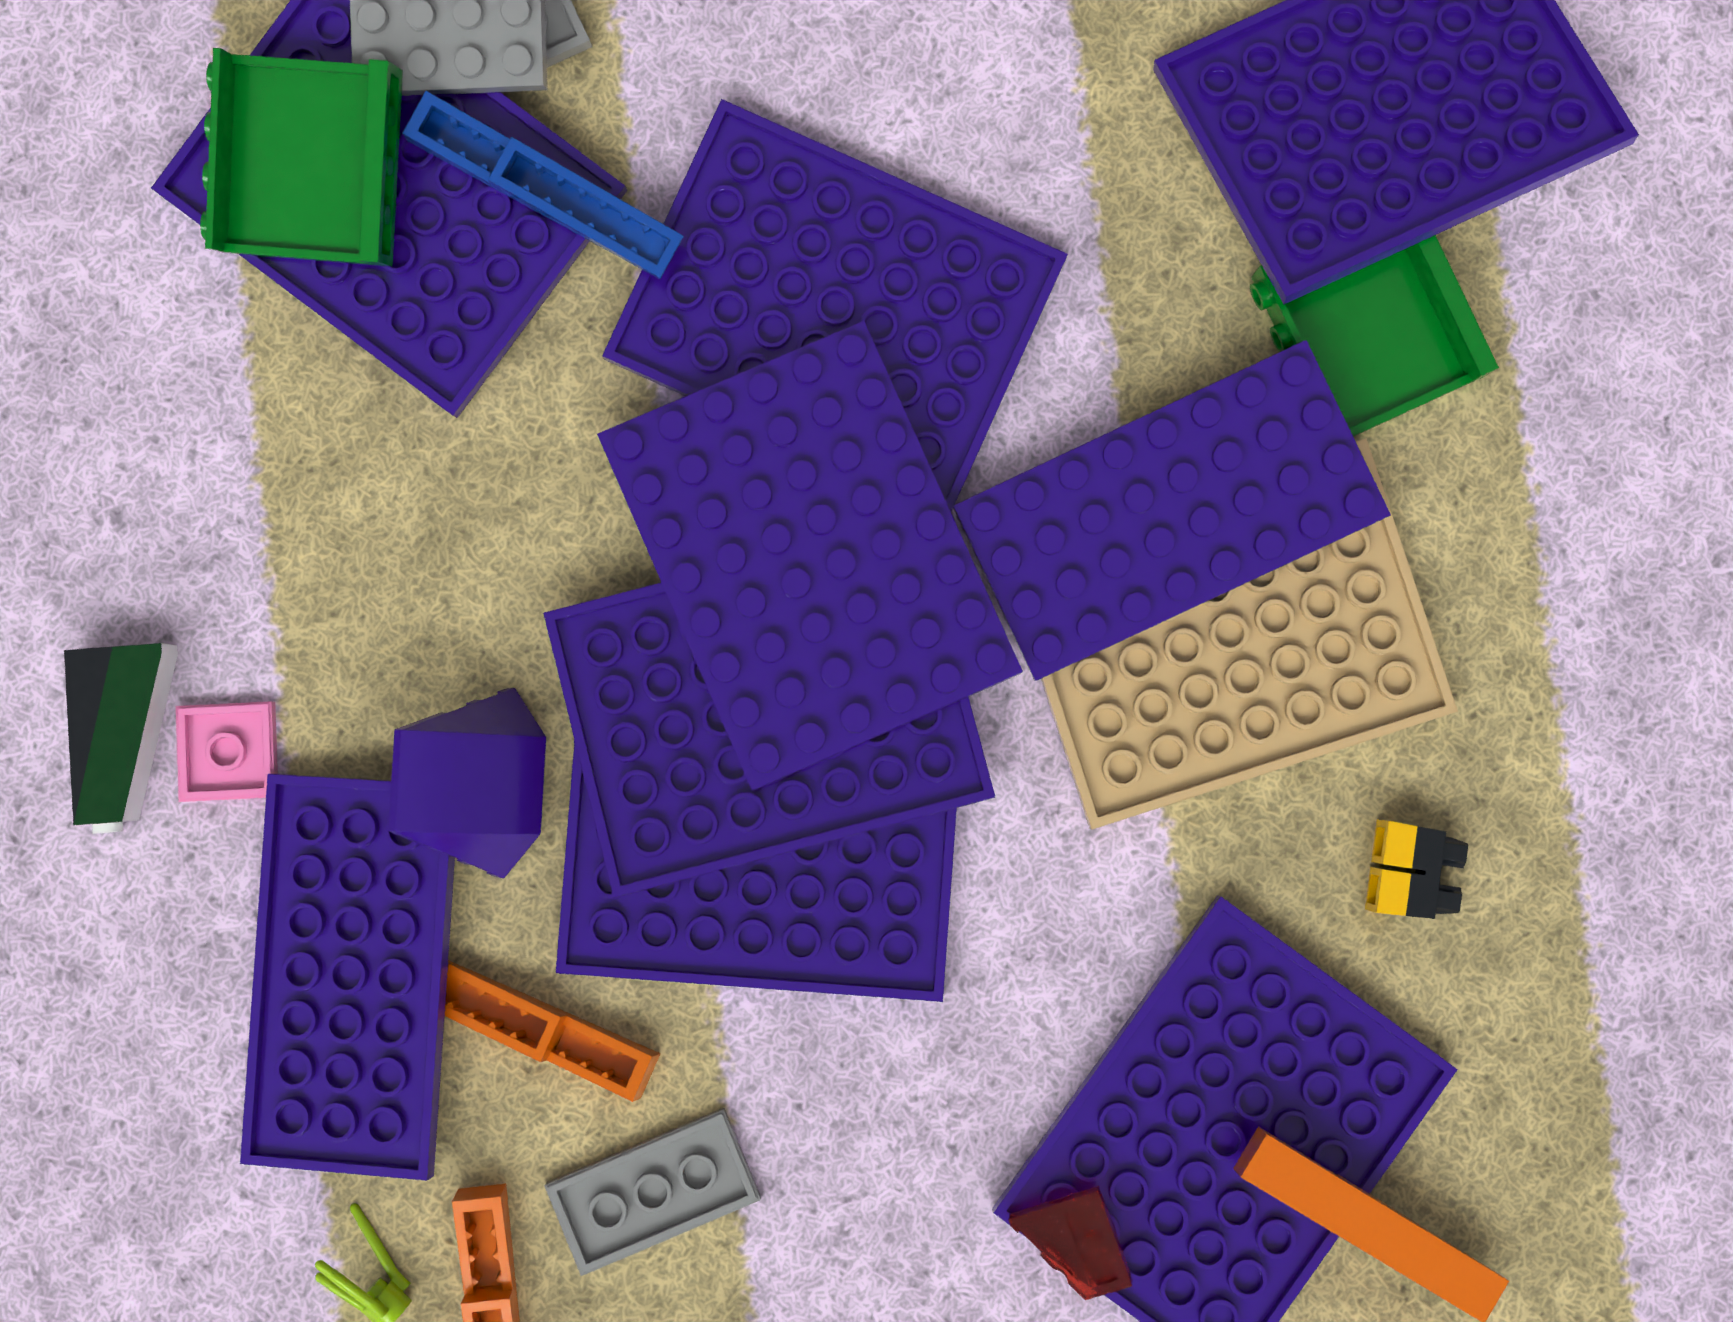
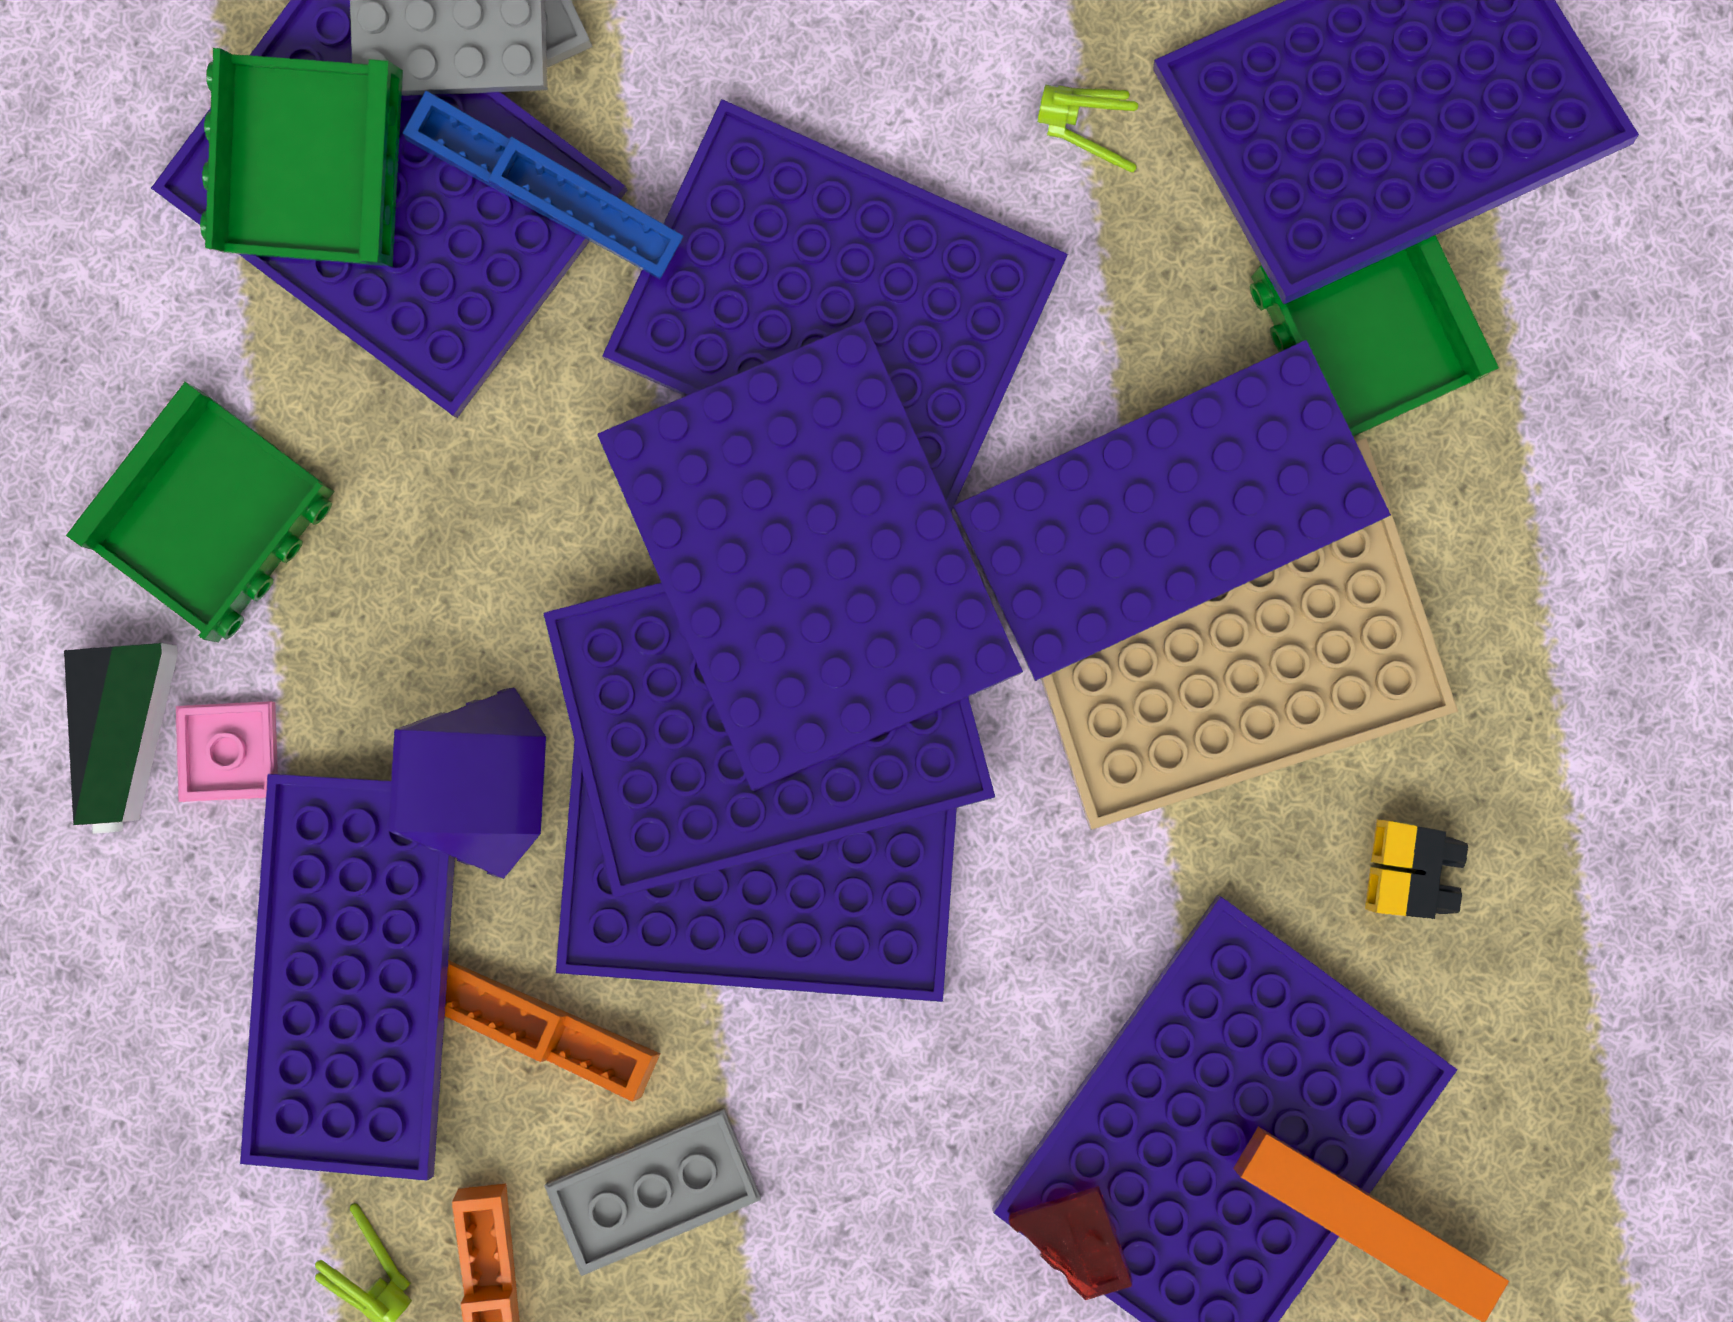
(203, 513): none -> green panel
(1062, 105): none -> lime plant

